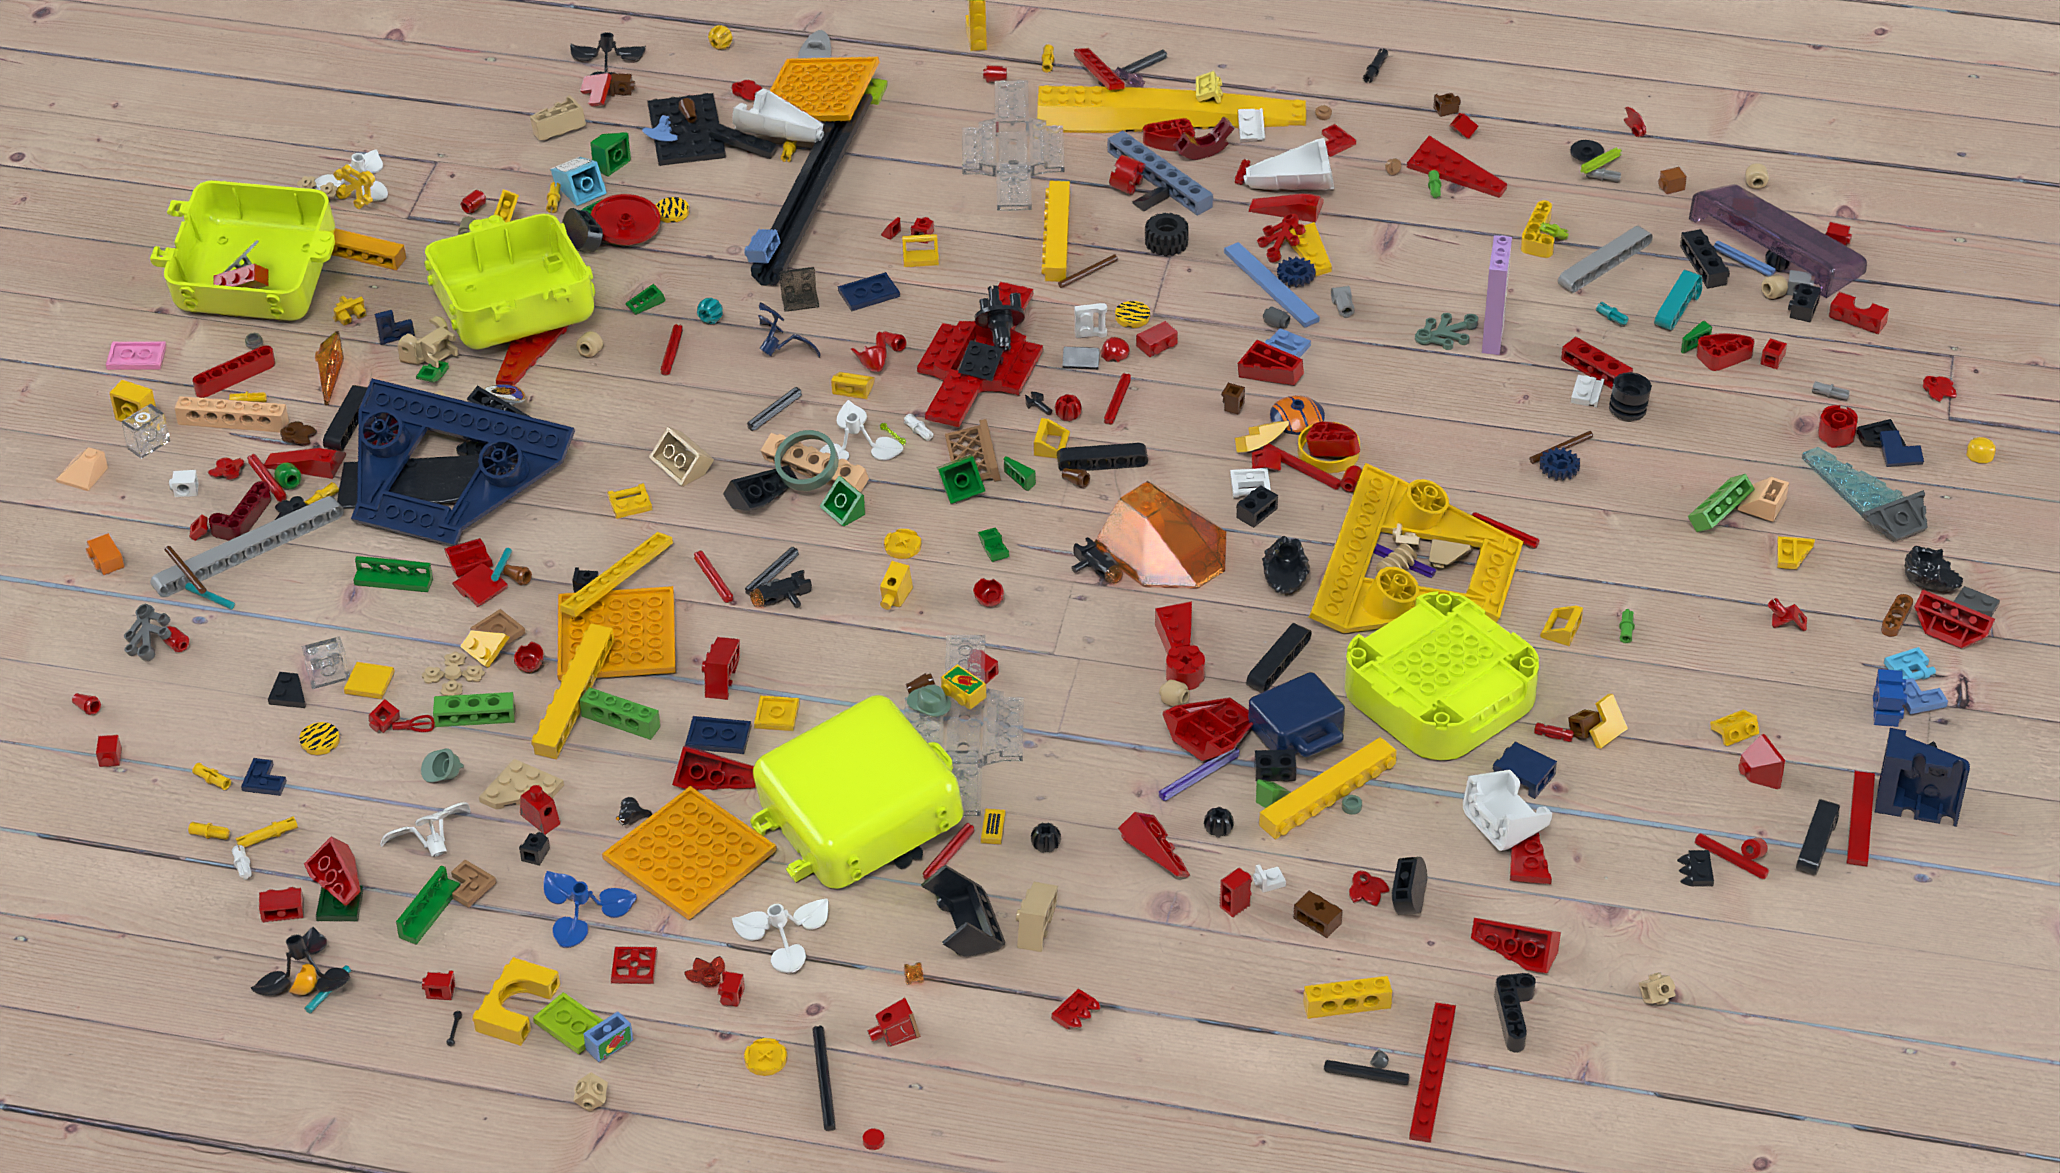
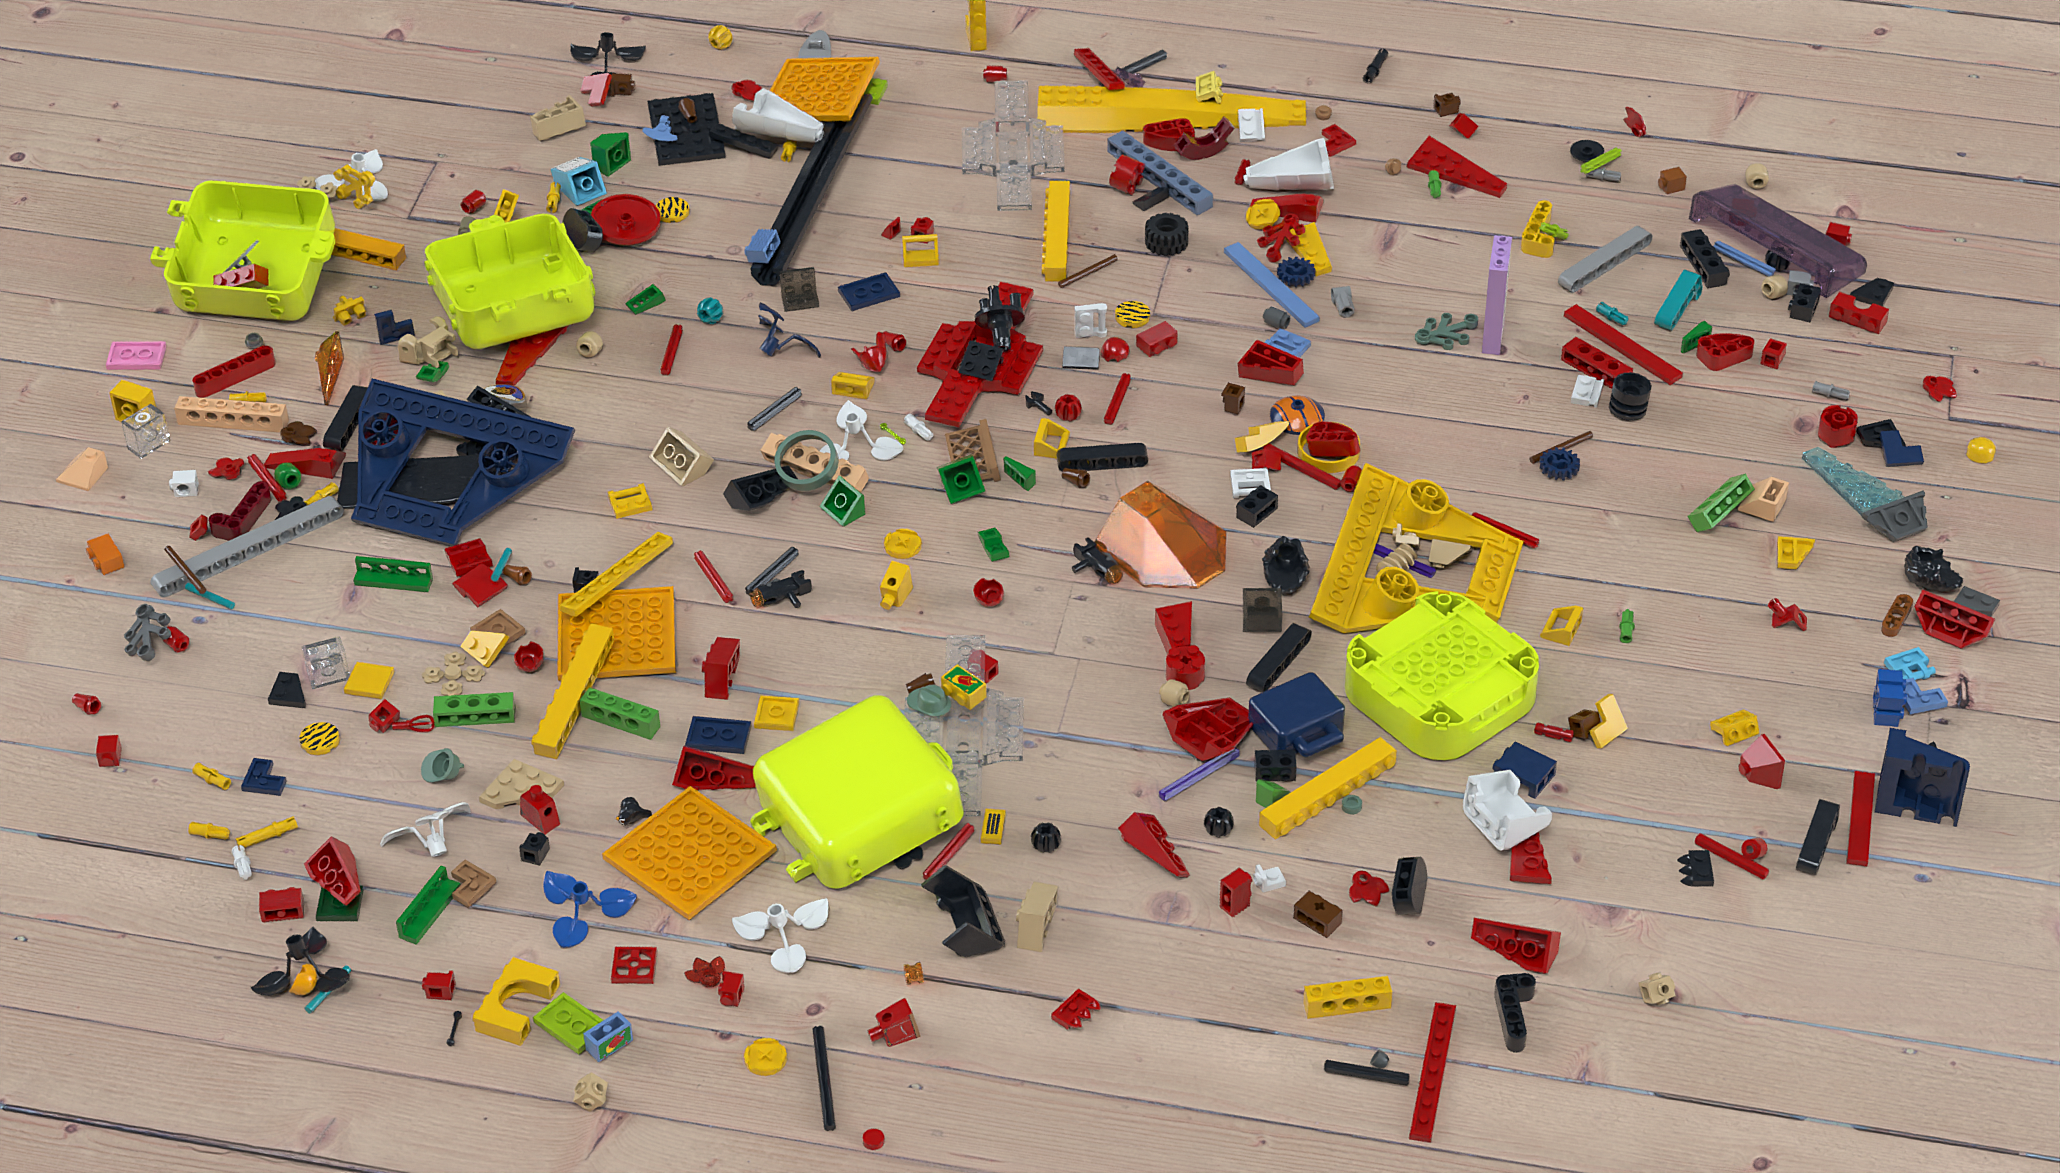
(1047, 58): yellow pin -> none
(1262, 214): none -> yellow tile
(1262, 609): none -> clear smoke brick
(1623, 344): none -> red tile
(1874, 292): none -> black wing

